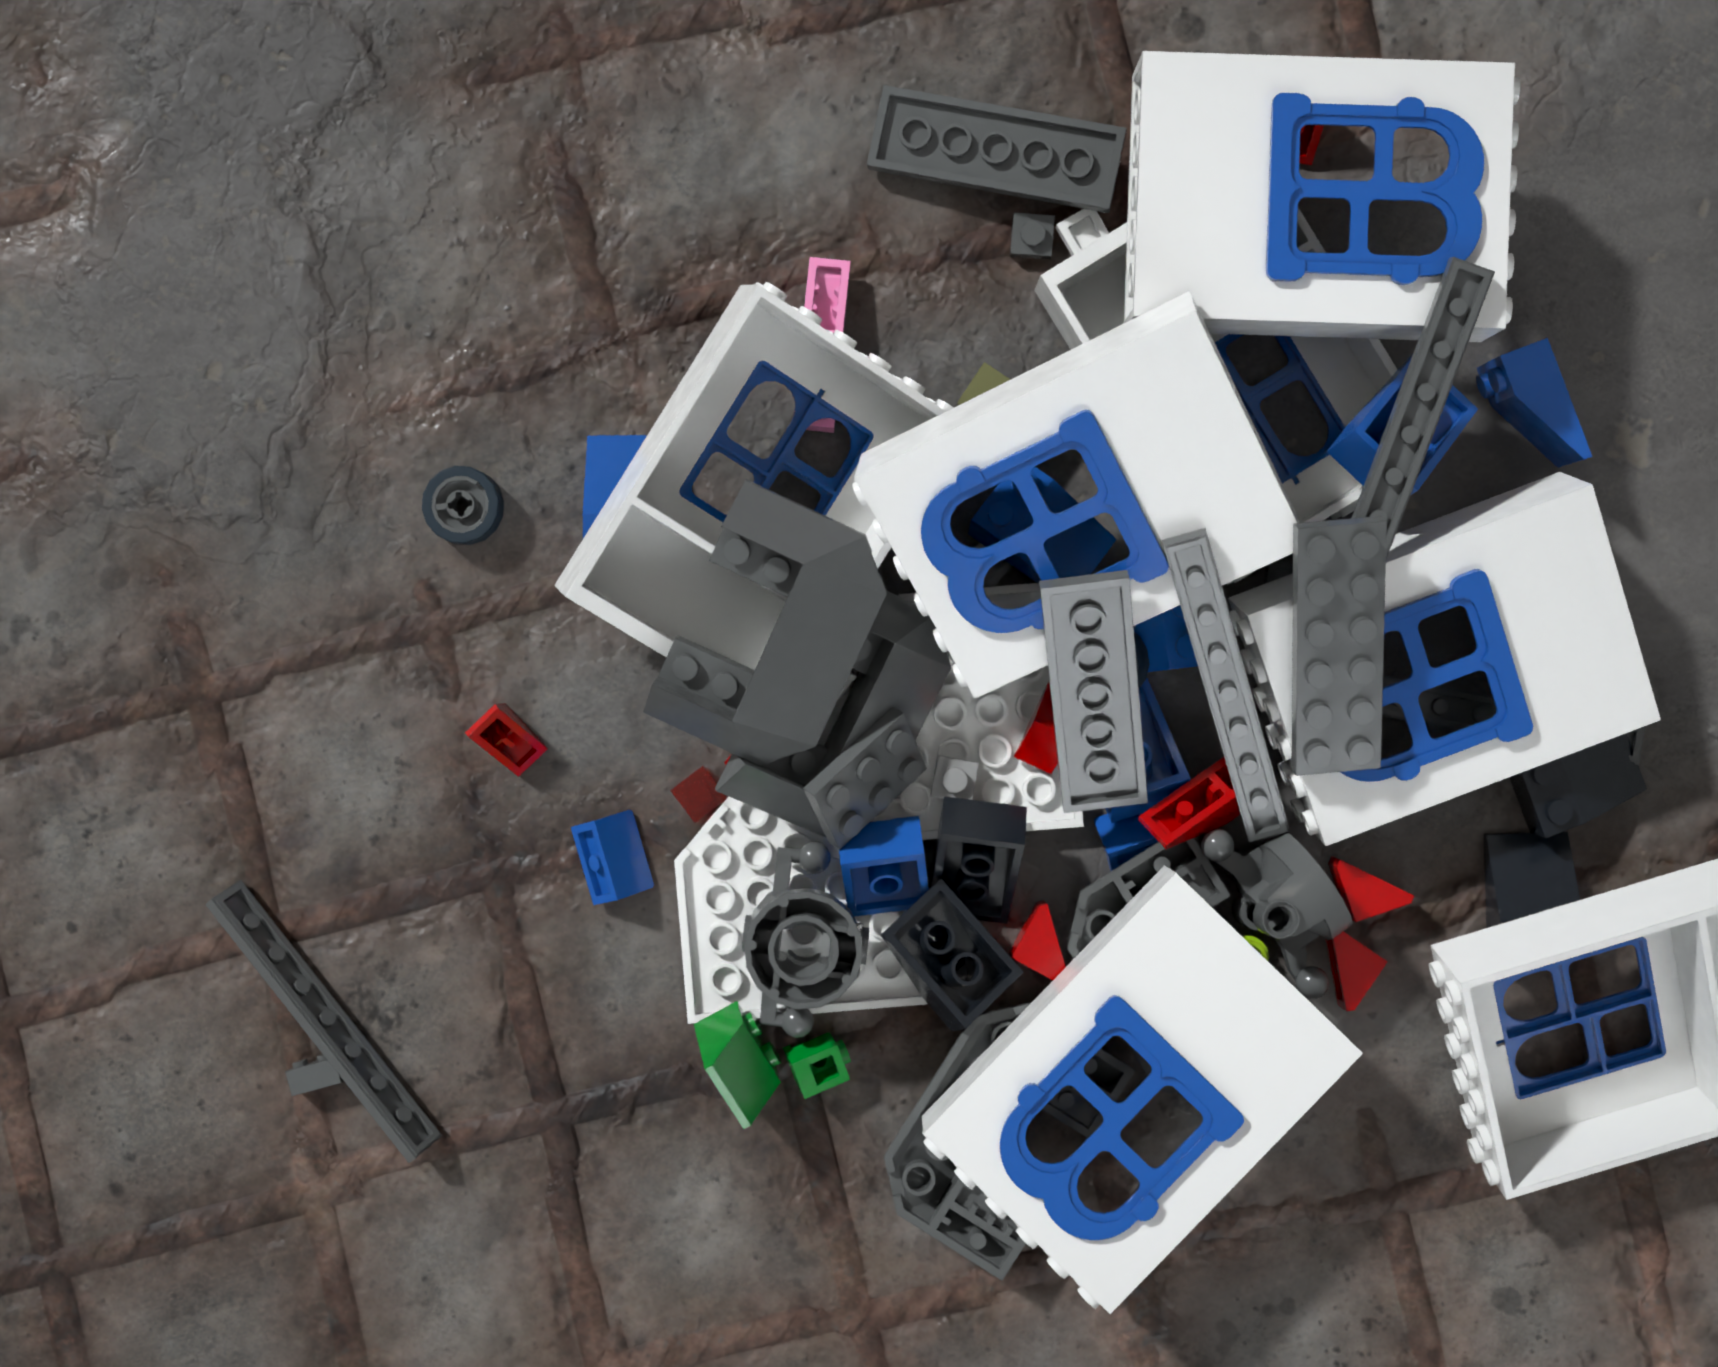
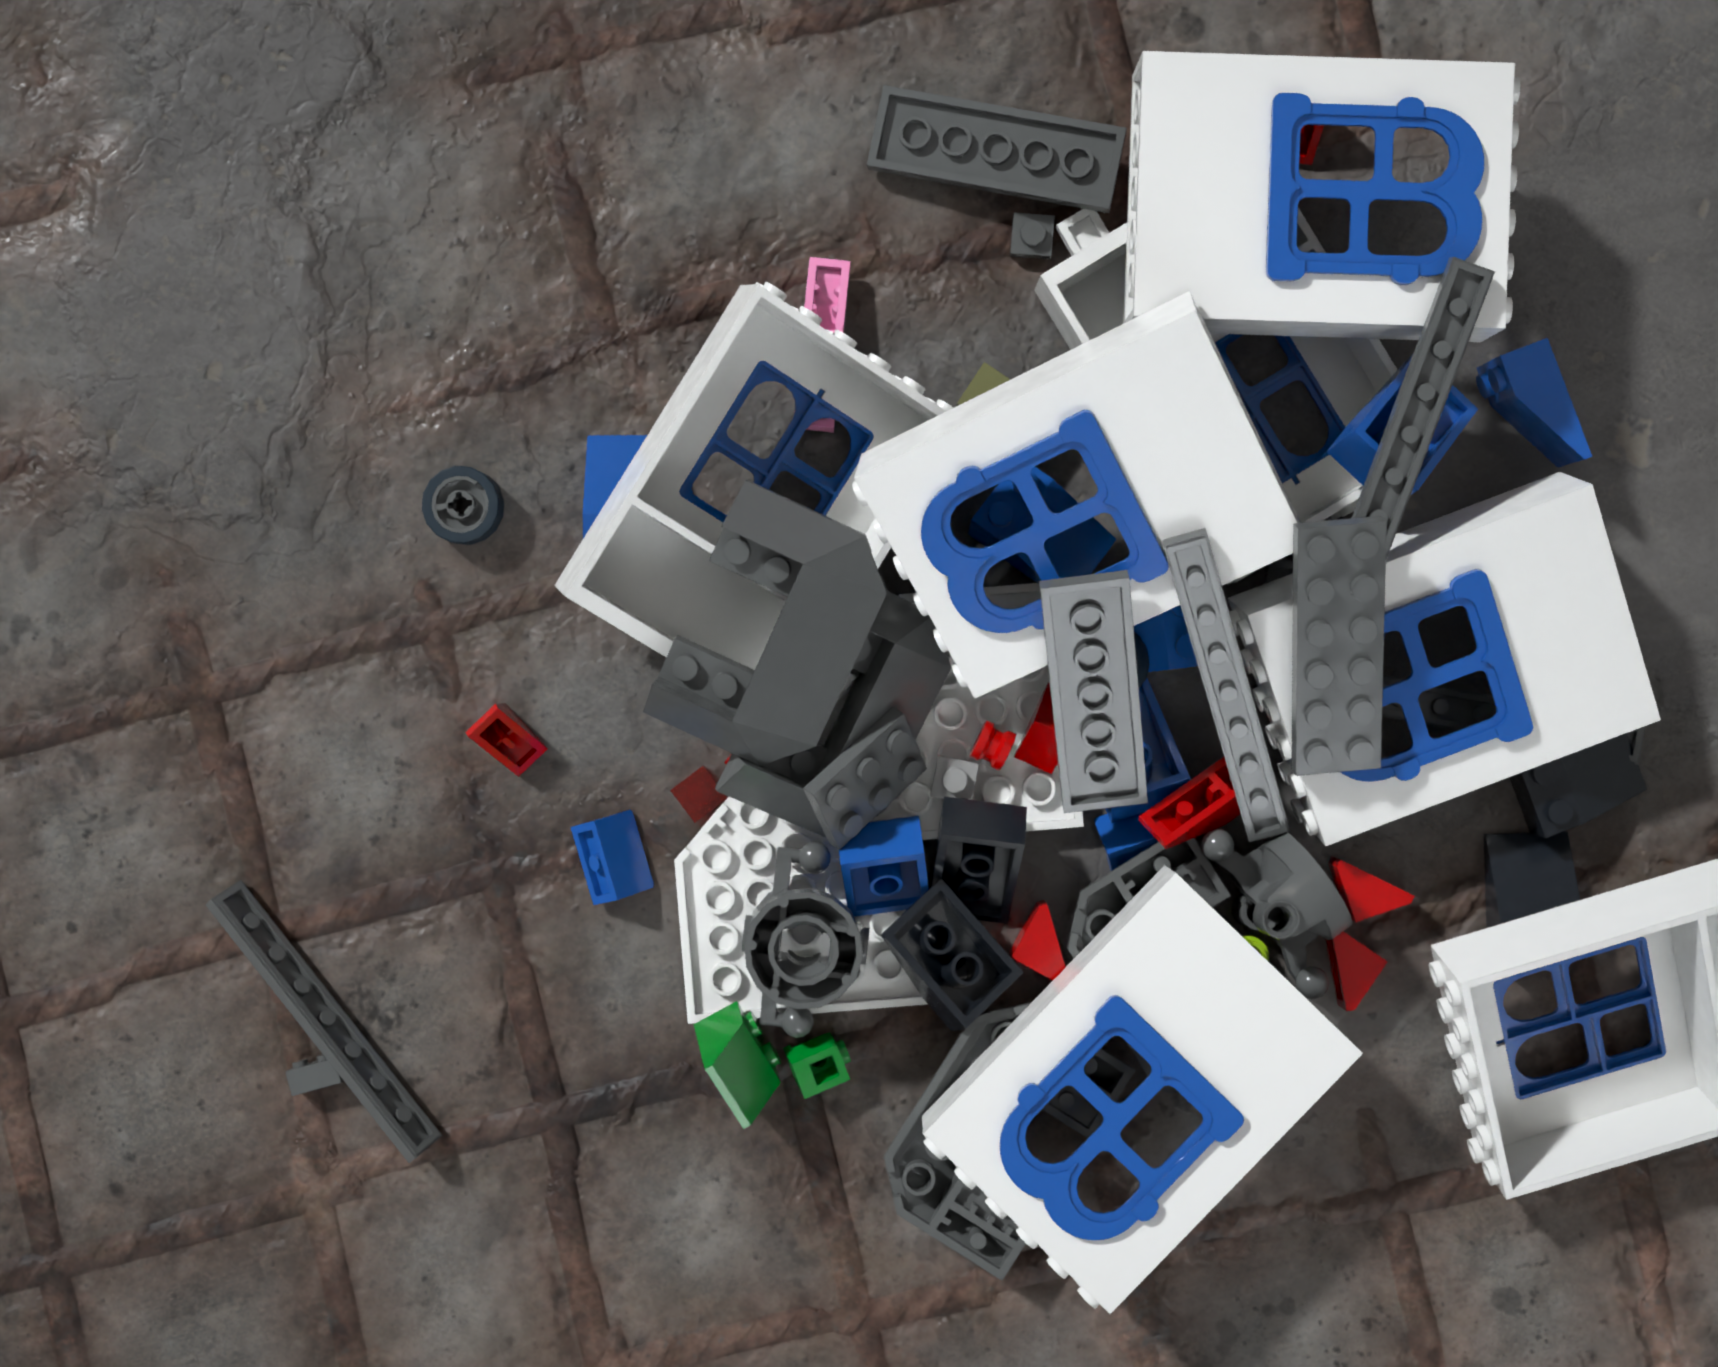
(992, 745): none -> red wheel

